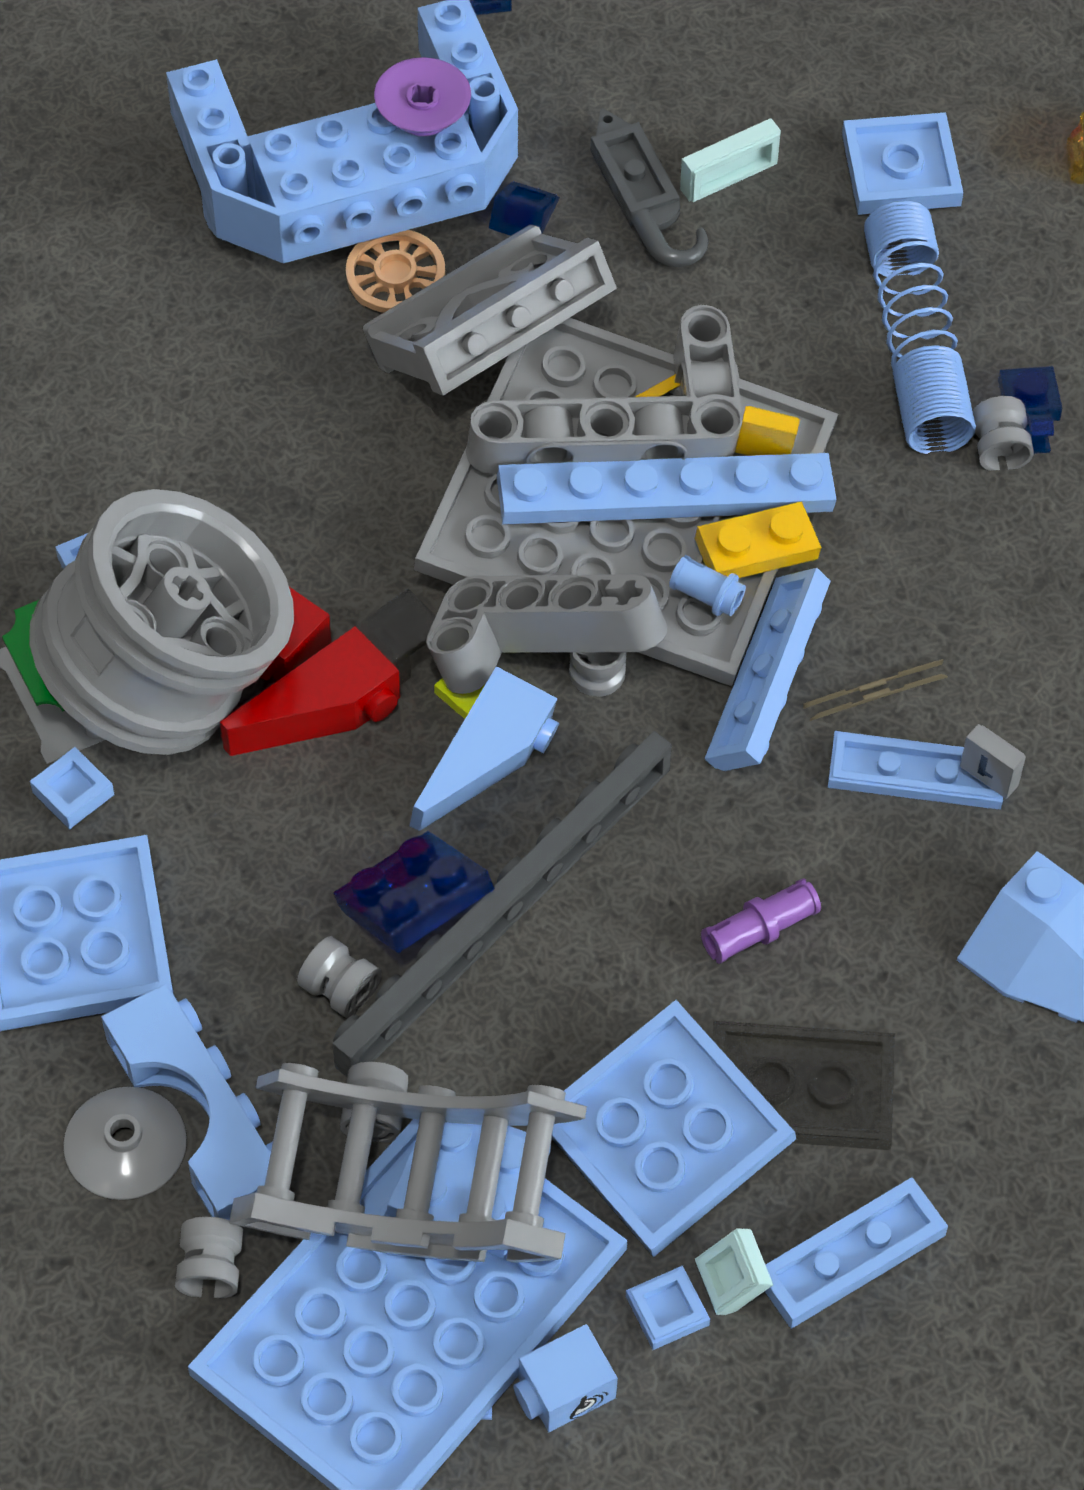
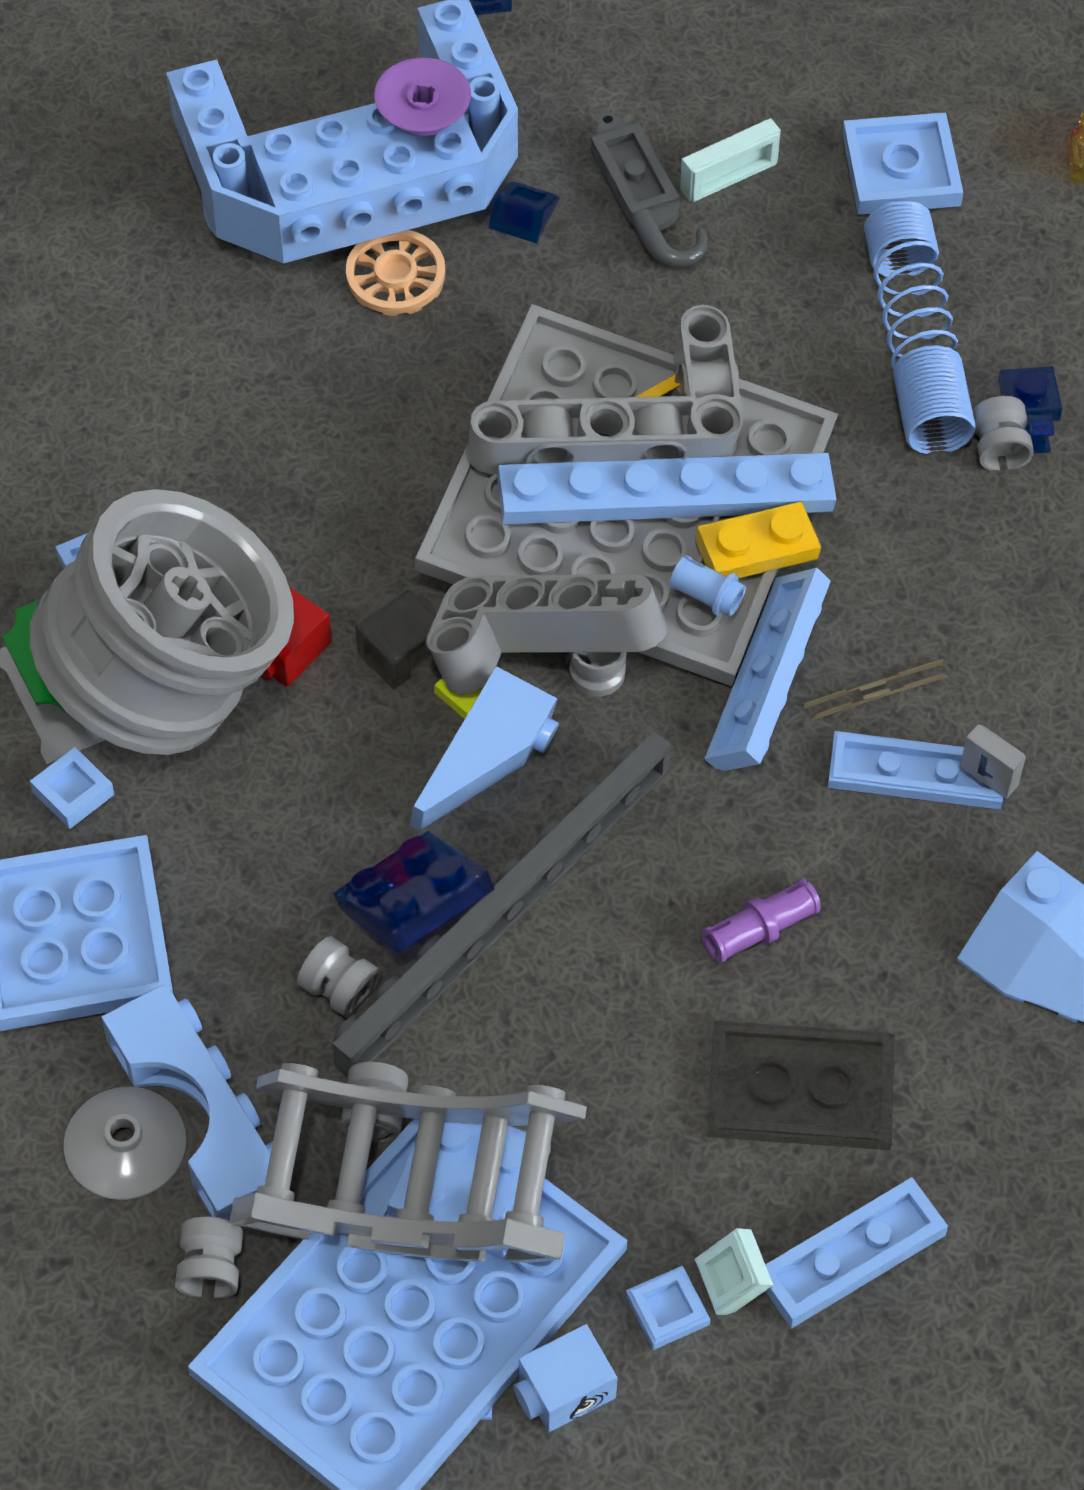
(317, 699): red slope -> none
(489, 308): light grey fence -> none
(668, 1128): light blue plate -> none
(766, 432): yellow tile -> none

